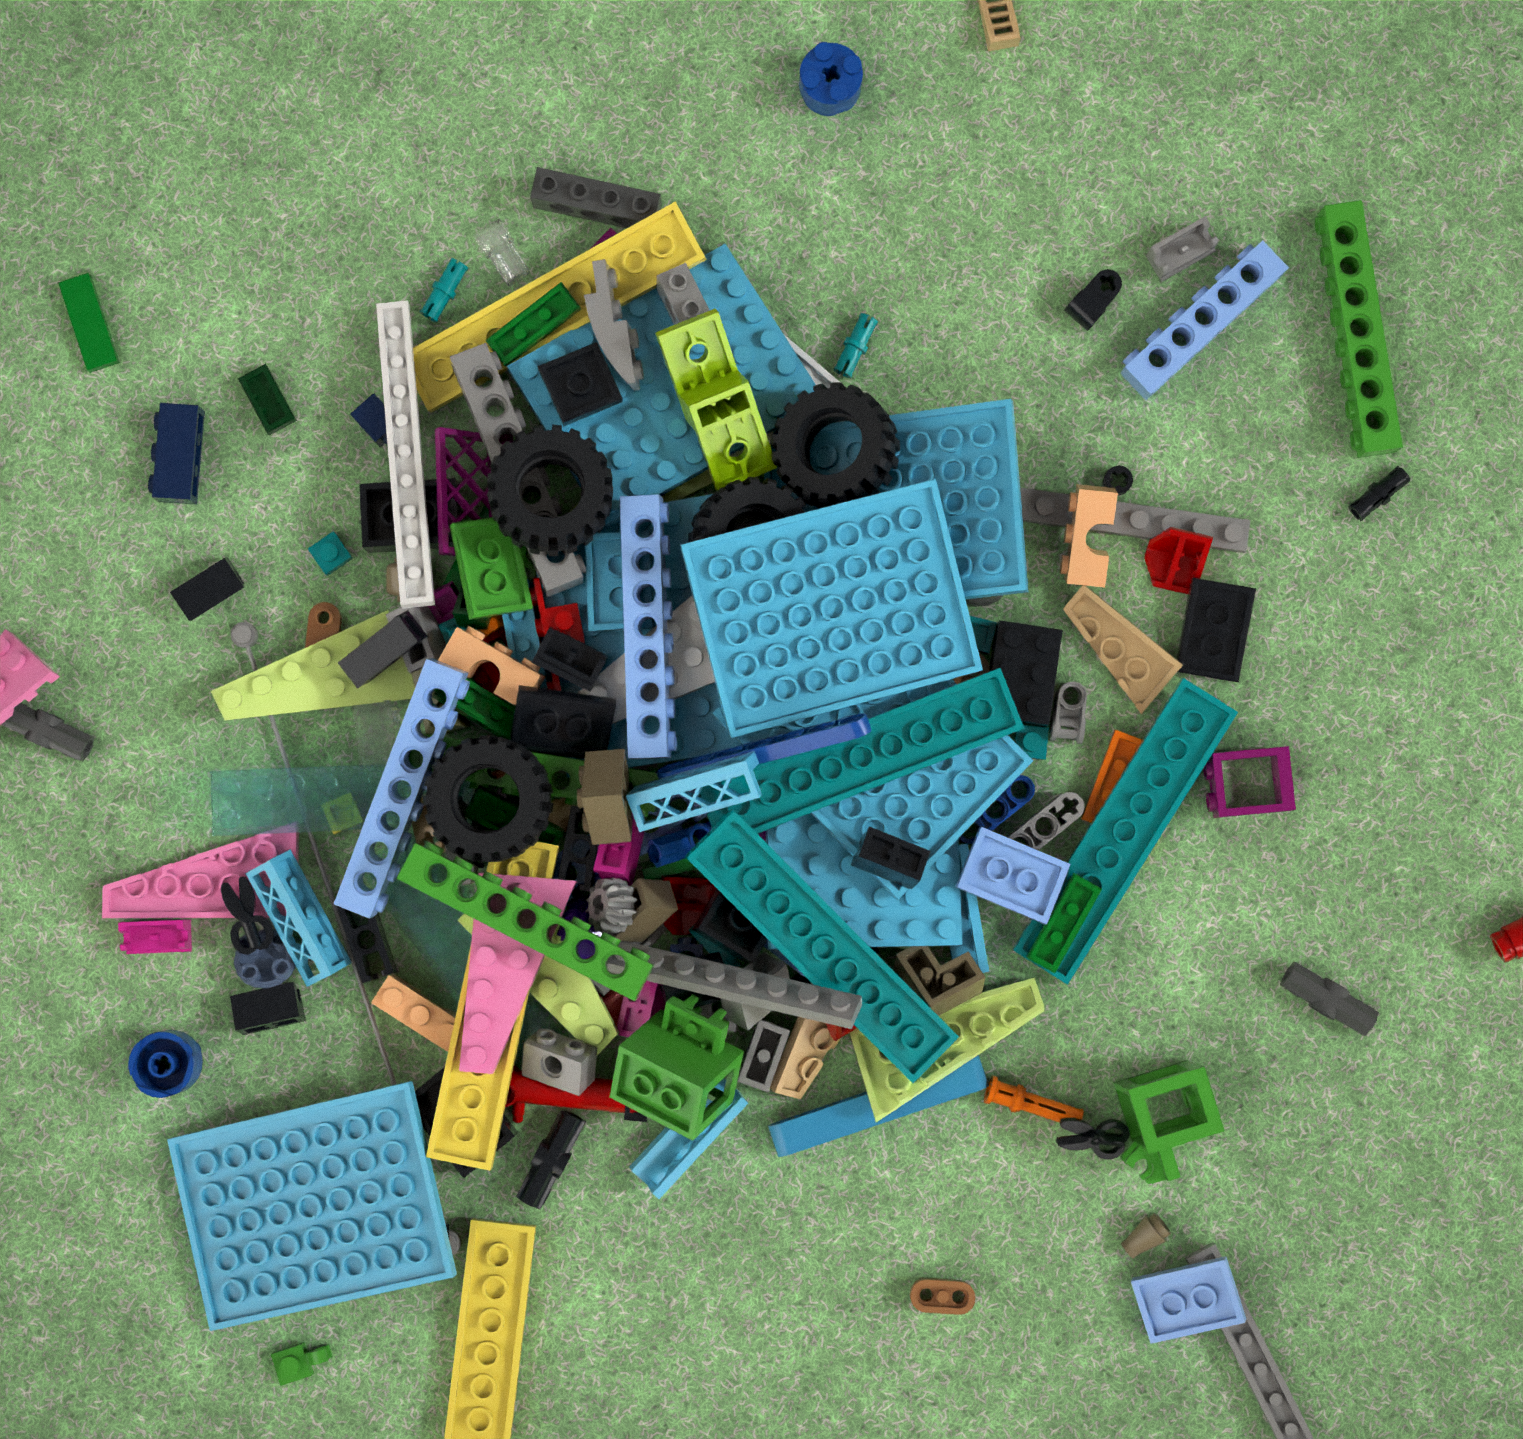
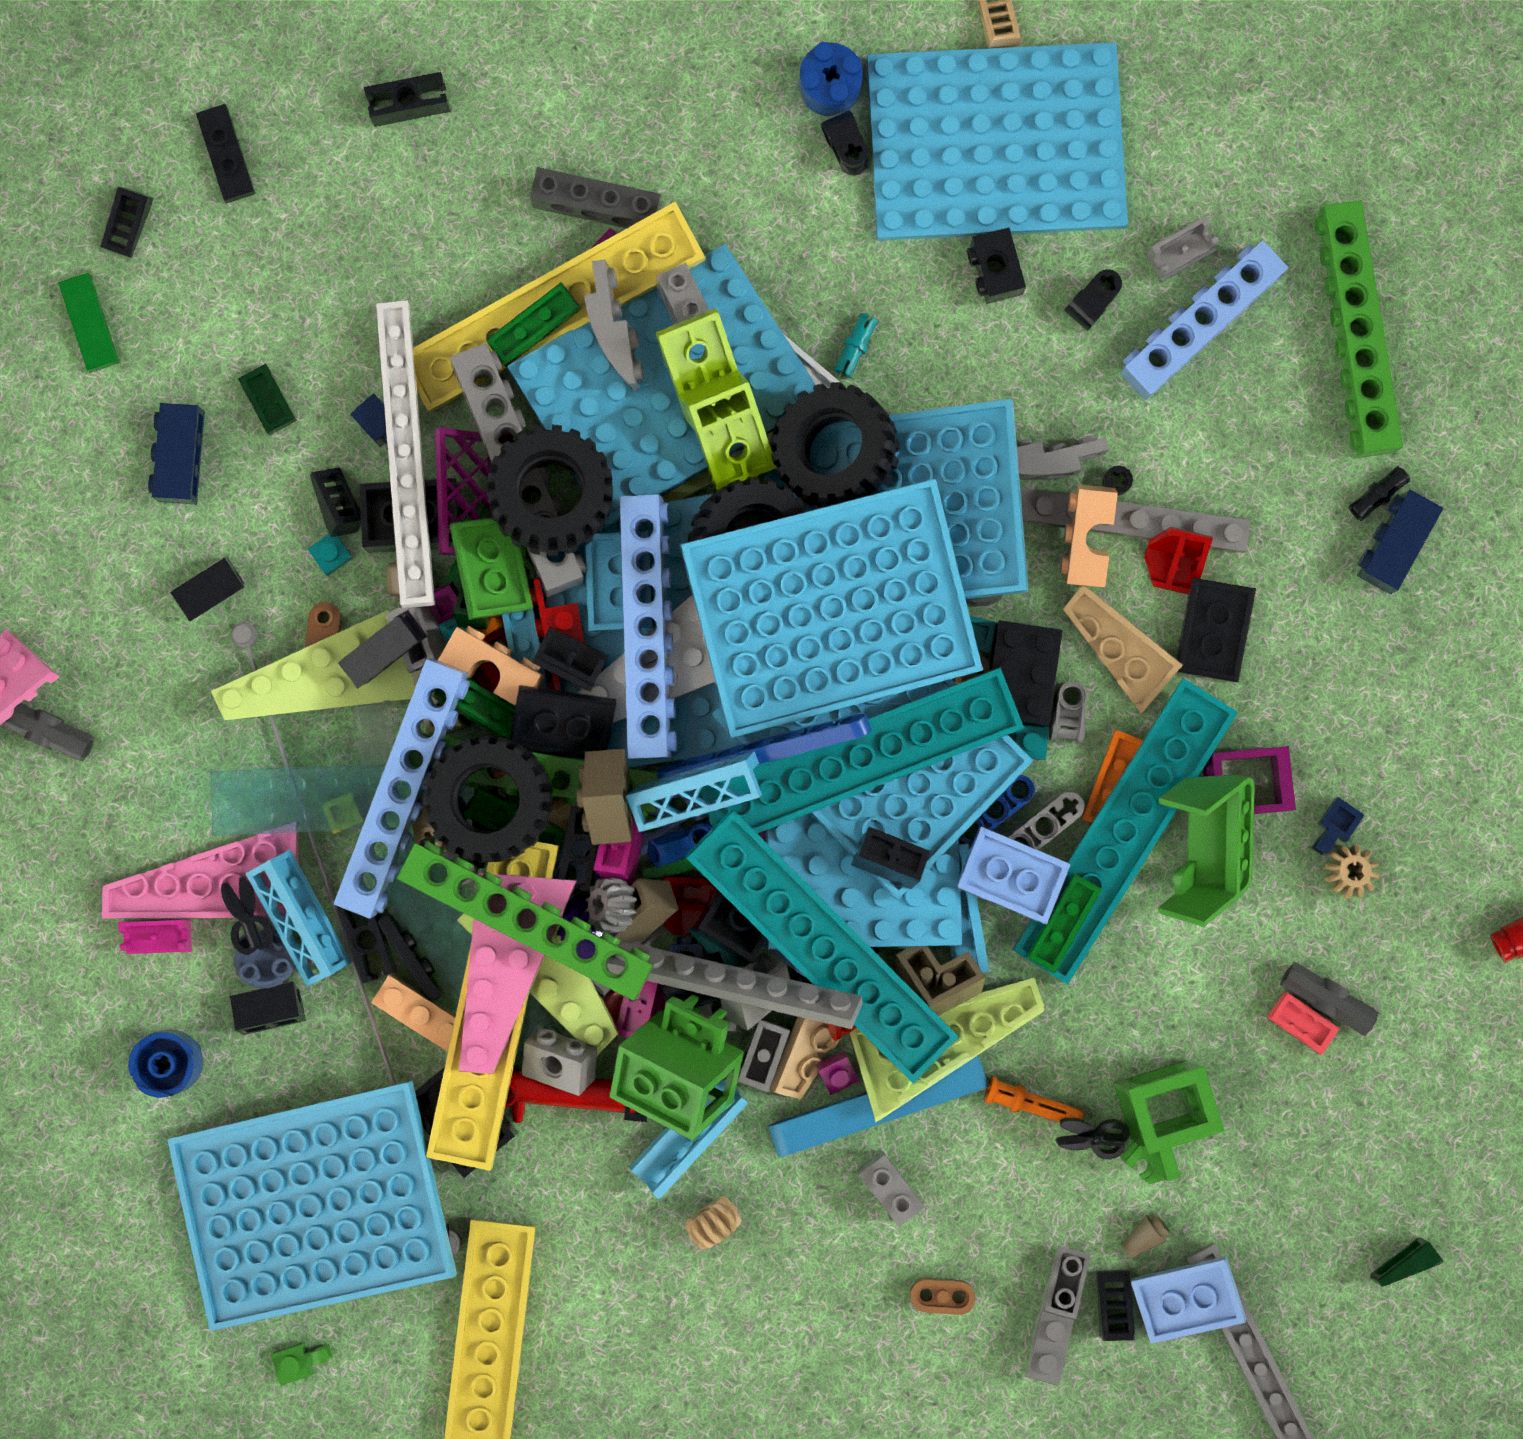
(137, 225): none -> black slope
(225, 153): none -> black plate
(336, 521): none -> black slope
(397, 90): none -> black piece
(417, 966): none -> black plate
(444, 290): teal pin -> none
(499, 248): clear piece -> none
(550, 1159): black piece -> none
(580, 384): black plate -> none
(713, 1222): none -> tan gear
(837, 1072): none -> magenta plate
(845, 138): none -> black piece
(890, 1189): none -> light grey brick
(996, 247): none -> black brick
(997, 141): none -> medium azure plate
(1057, 1315): none -> light grey slope
(1059, 460): none -> light grey slope
(1128, 1332): none -> black slope
(1218, 846): none -> bright green windscreen
(1302, 1022): none -> coral plate
(1339, 823): none -> dark blue plate
(1340, 871): none -> tan gear
(1398, 541): none -> dark blue brick
(1409, 1261): none -> dark green slope

